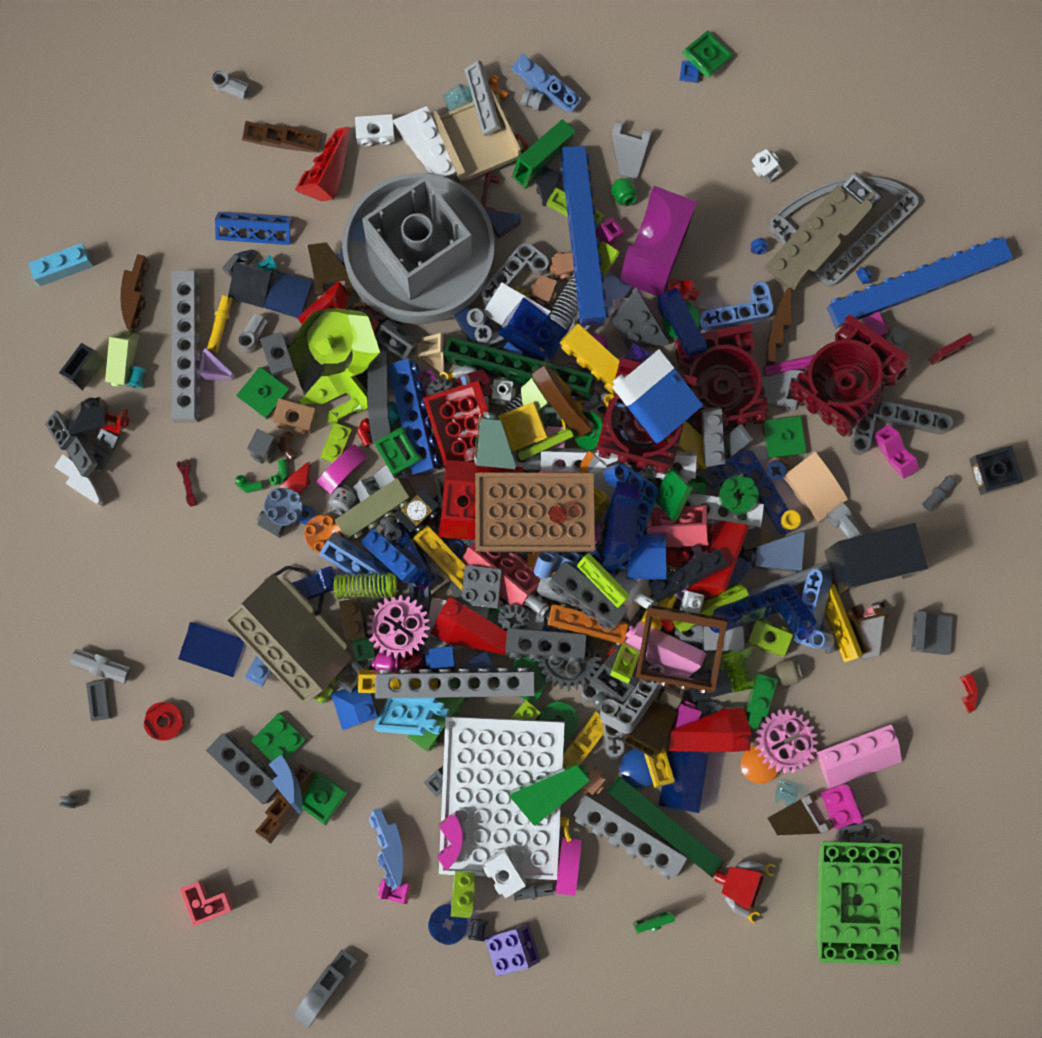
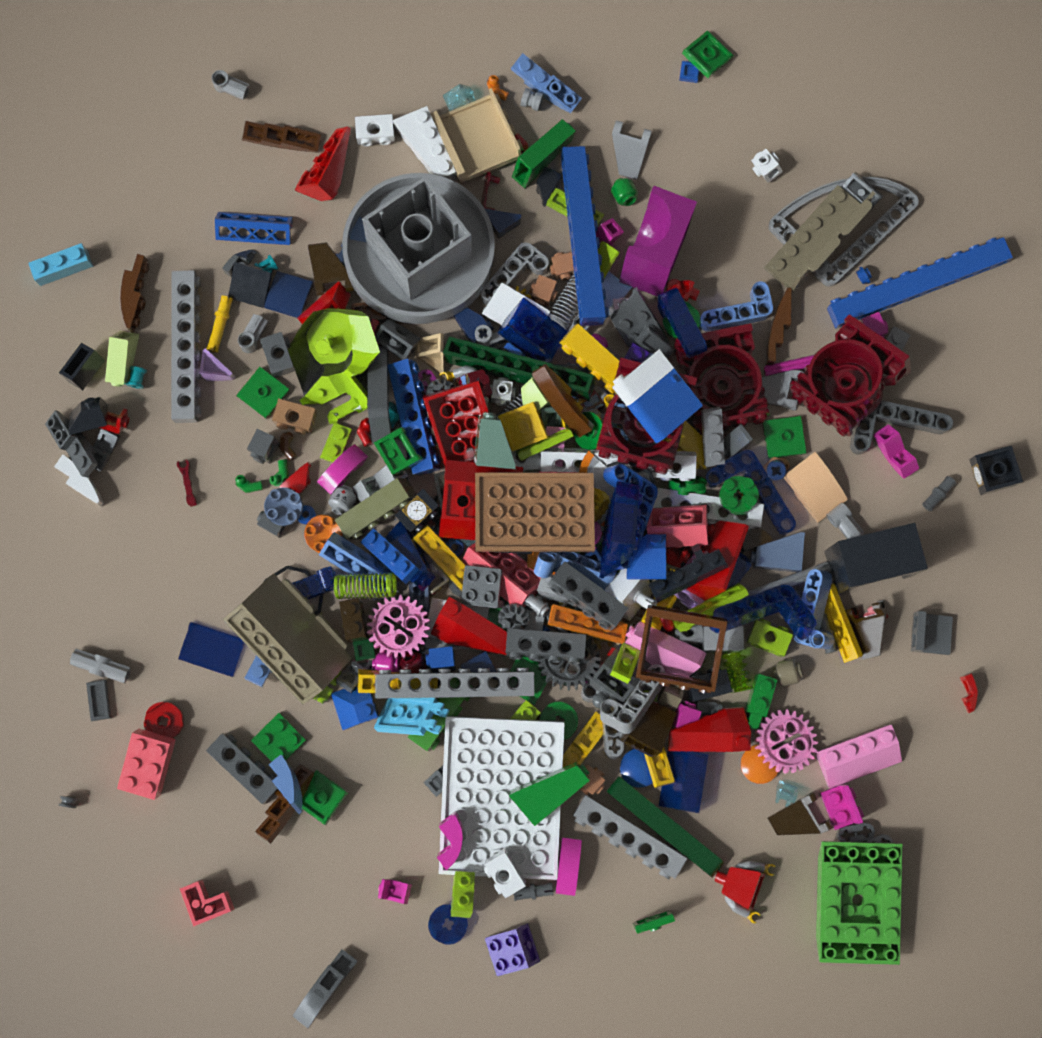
(146, 764): none -> coral brick
(391, 530): flat silver bush -> none
(392, 855): medium blue slope -> none
(476, 317): light grey plate -> none
(478, 929): black bush -> none
(482, 98): light grey tile -> none
(557, 514): clear red plate -> none
(564, 821): yellow hand -> none
(603, 580): lime tile -> none
(652, 342): none -> dark grey tile
(673, 494): green plate -> none
(692, 602): white bracket -> none
(759, 246): blue plate -> none
(791, 519): yellow tile -> none
(951, 349): dark red tile -> none

